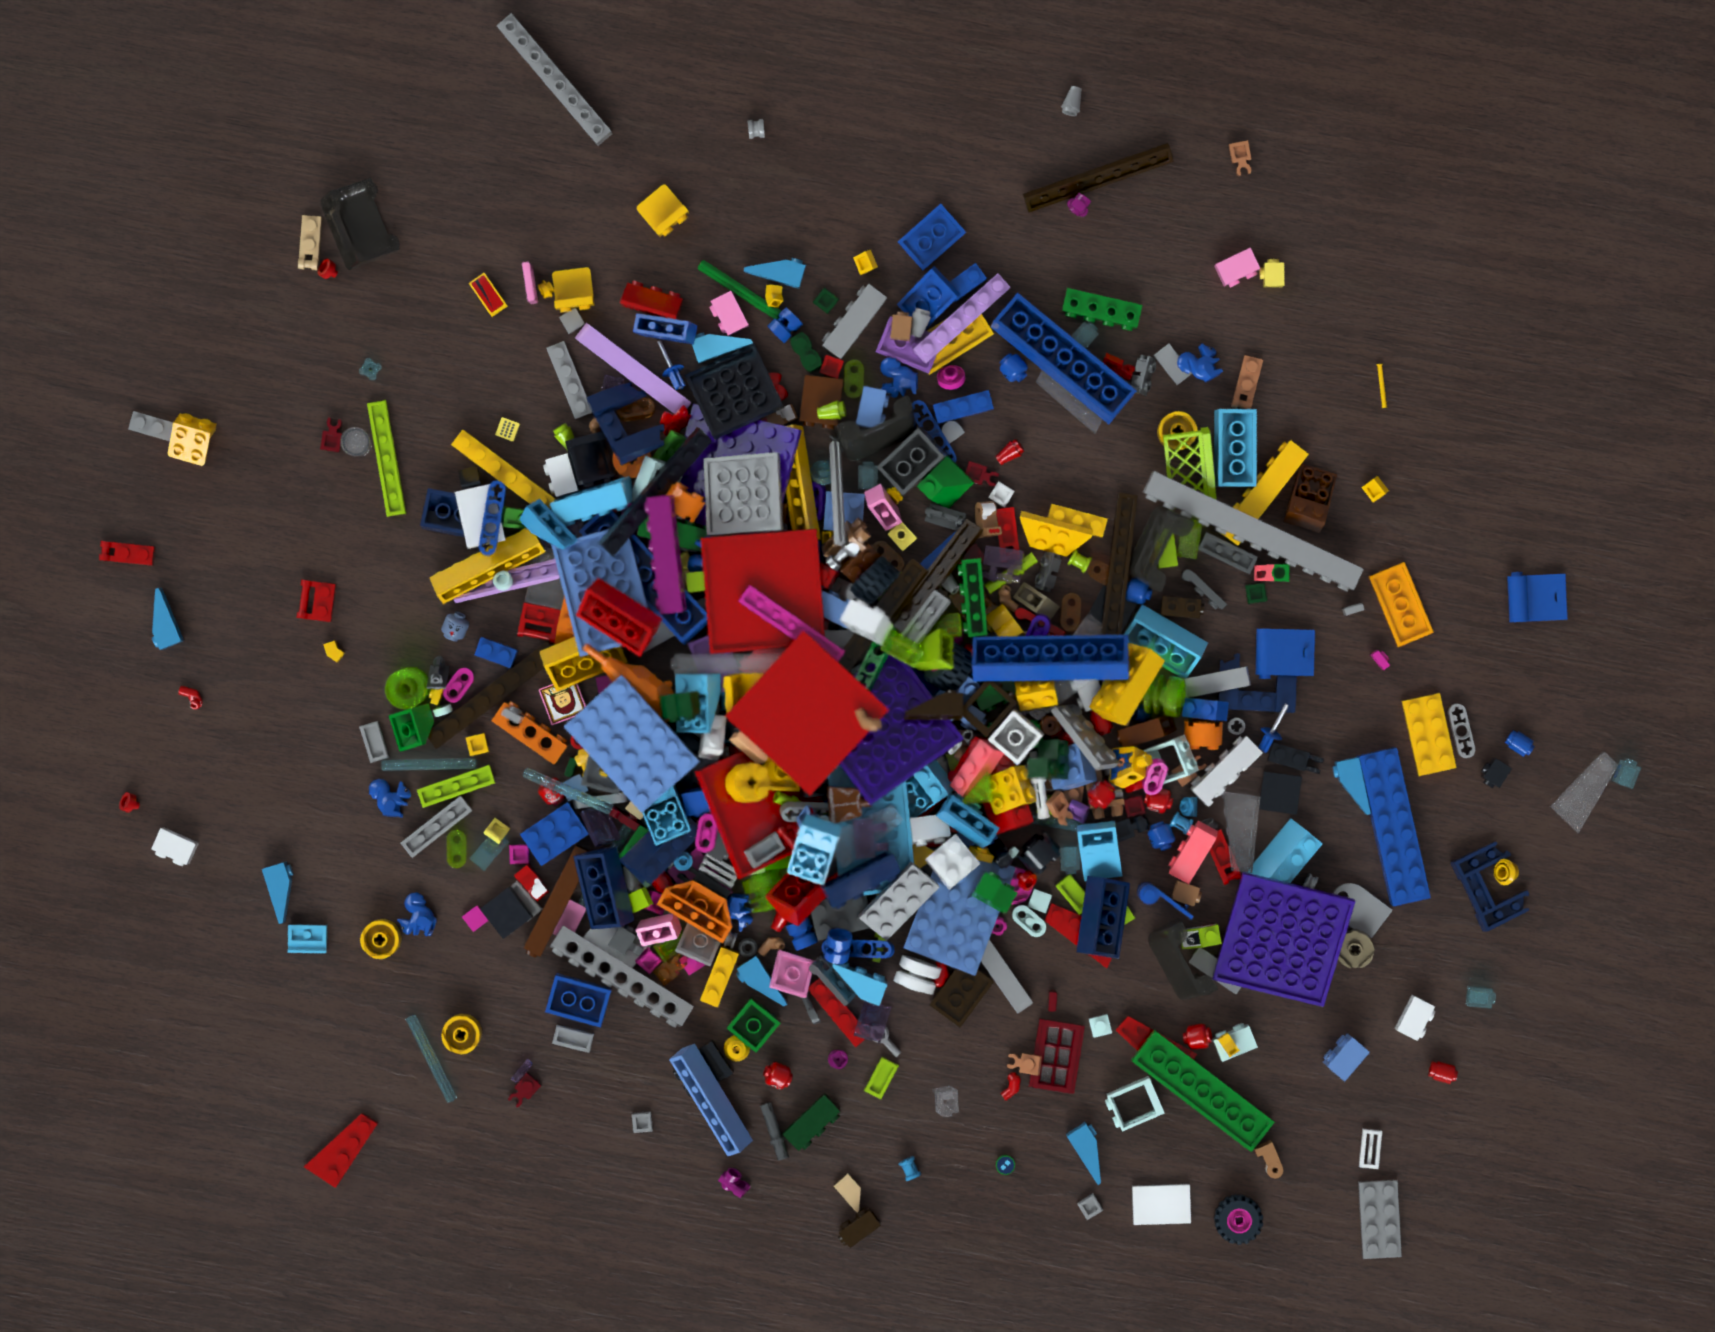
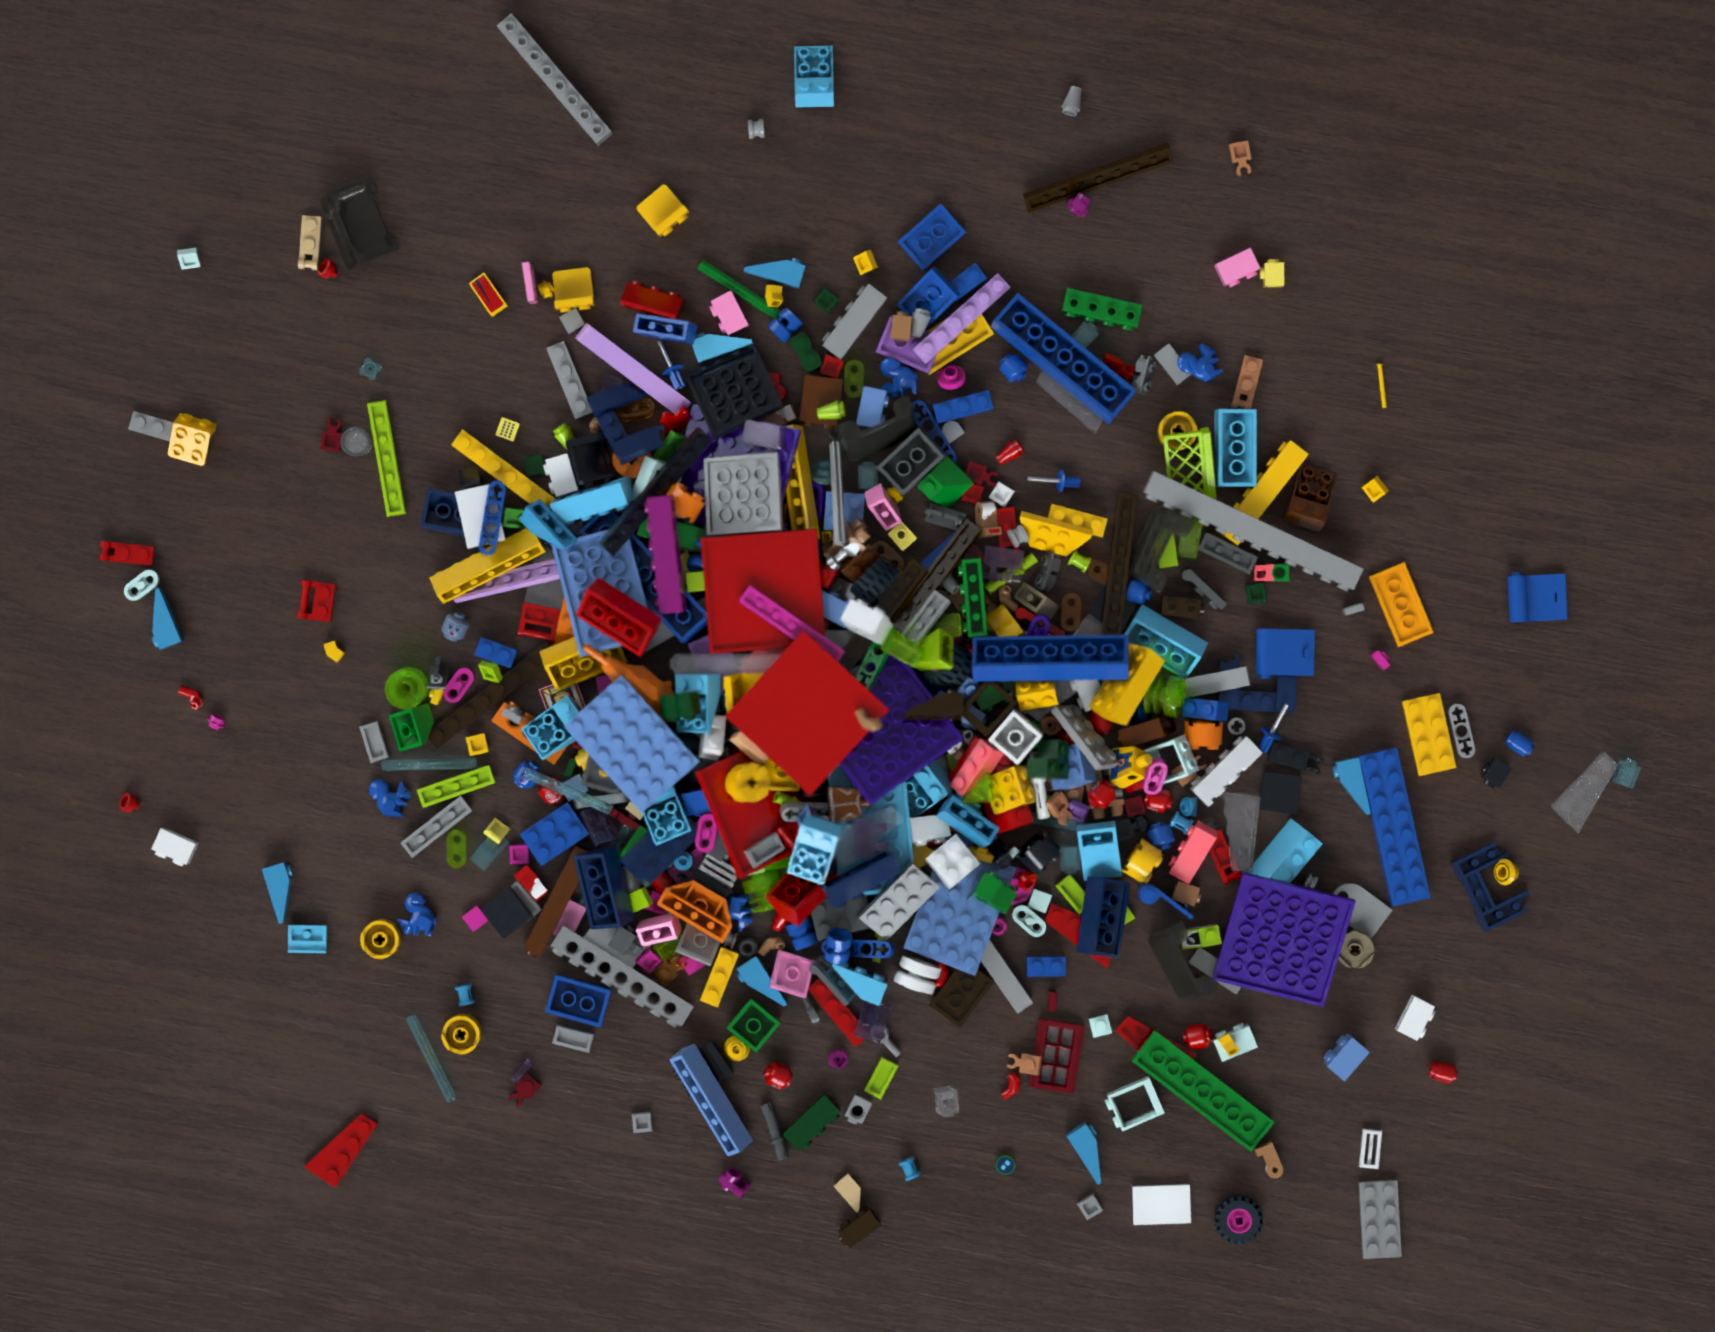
(142, 585): none -> light aqua plate
(188, 258): none -> light aqua plate
(216, 721): none -> dark pink plate
(442, 710): light aqua tile -> none
(465, 994): none -> dark azure bush
(490, 671): none -> lime plate
(502, 580): light aqua tile -> none
(518, 774): none -> blue head
(534, 465): none -> dark green tile
(548, 731): none -> medium azure slope
(764, 435): none -> clear purple piece
(814, 76): none -> medium azure slope
(861, 1101): none -> light grey brick
(973, 494): none -> red tile
(1018, 536): none -> light grey wheel
(1045, 965): none -> blue brick
(1061, 480): none -> blue piece
(1142, 861): none -> yellow brick
(1480, 997): clear light blue brick -> none

